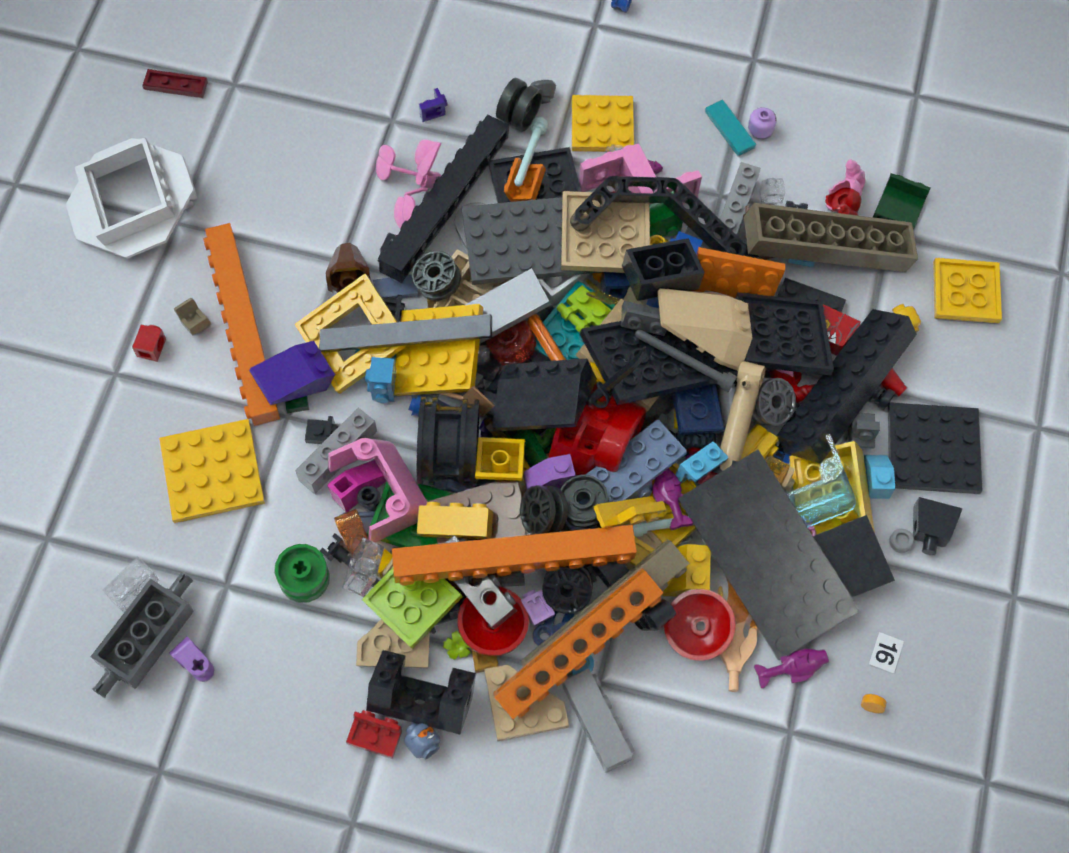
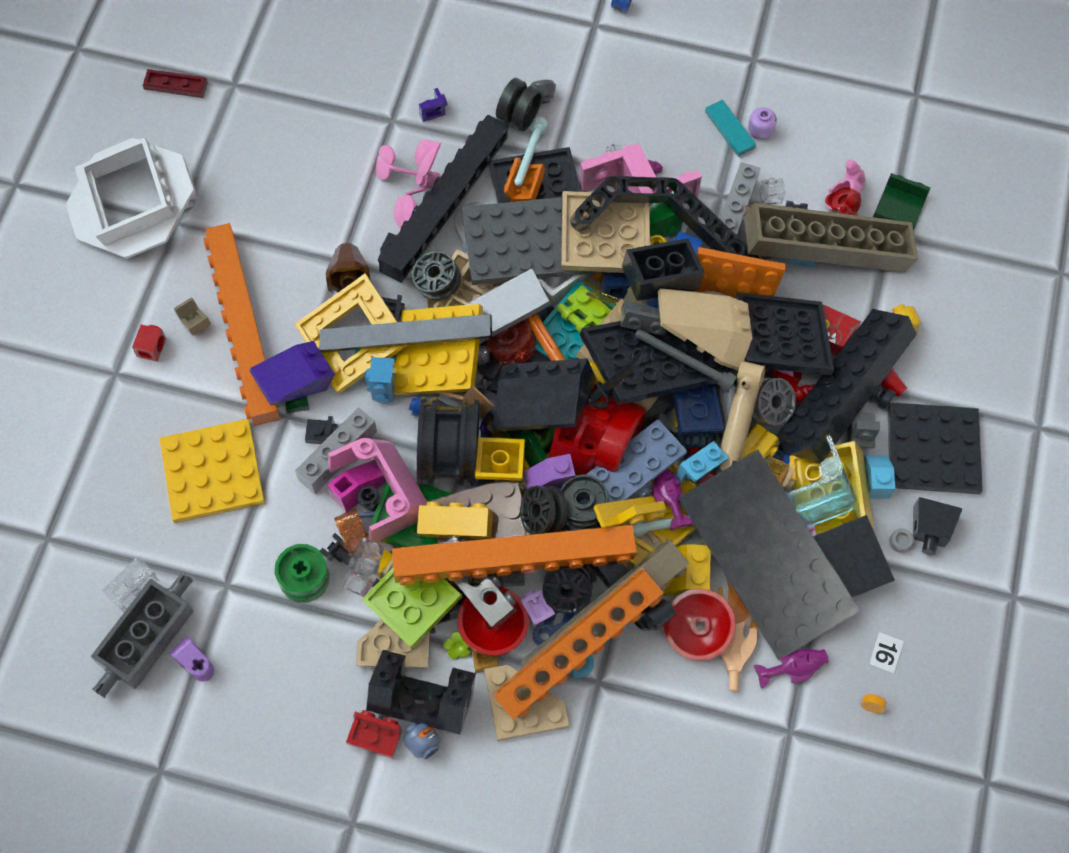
(391, 288): sand blue tile -> none
(449, 485): sand blue tile -> none
(597, 720): light grey brick -> none
(601, 122): yellow plate -> none
(797, 290): black plate -> none
(967, 290): yellow plate -> none

